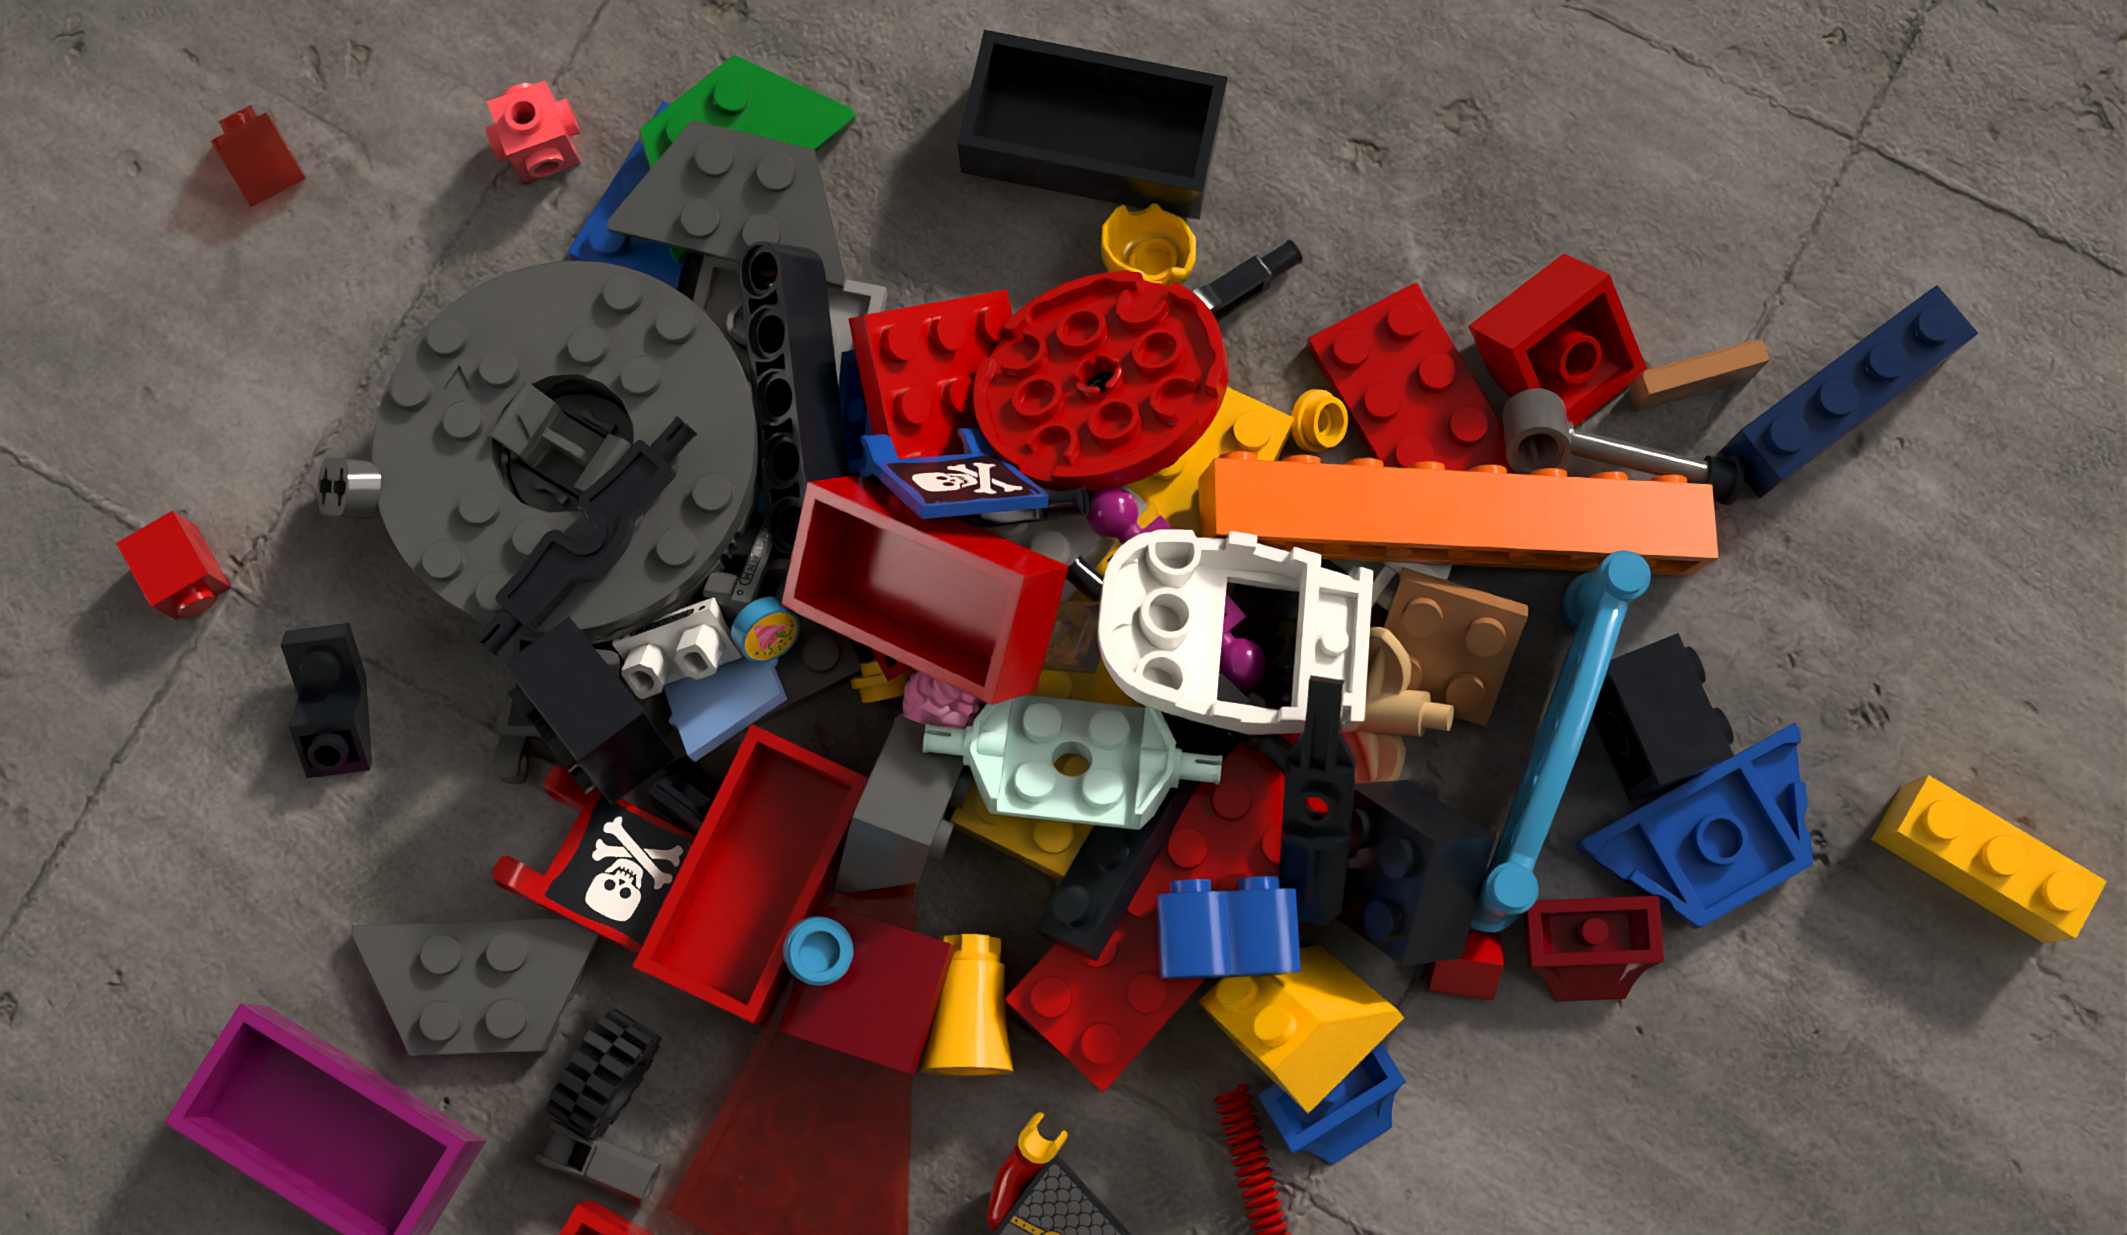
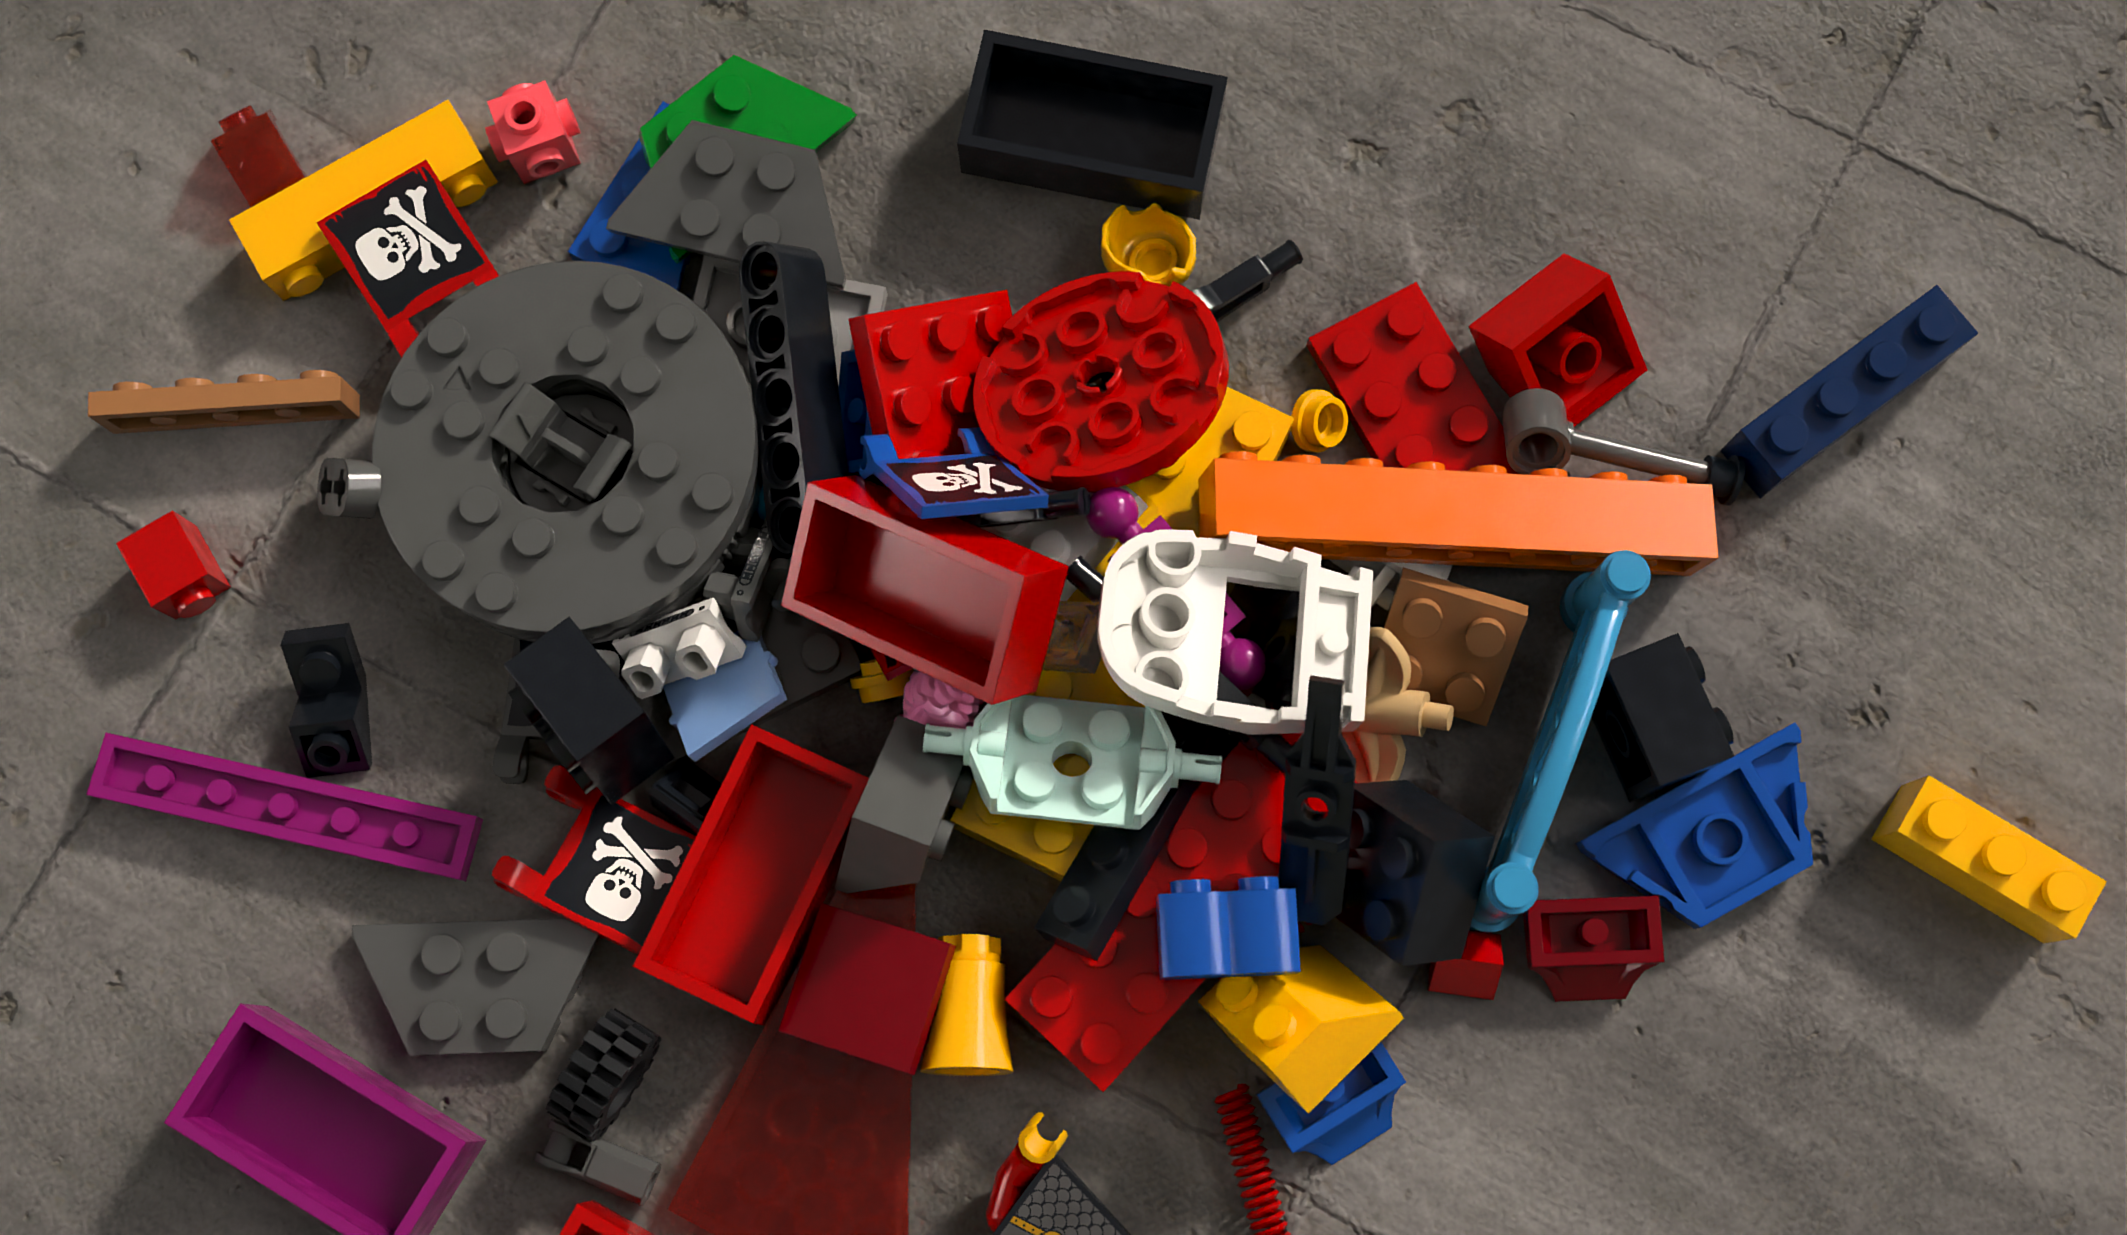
(203, 404): none -> medium nougat plate
(283, 229): none -> yellow brick
(285, 806): none -> magenta plate
(406, 249): none -> flag
(561, 563): black piece -> none
(765, 629): tile -> none
(818, 950): dark azure tile -> none
(1698, 375): medium nougat tile -> none

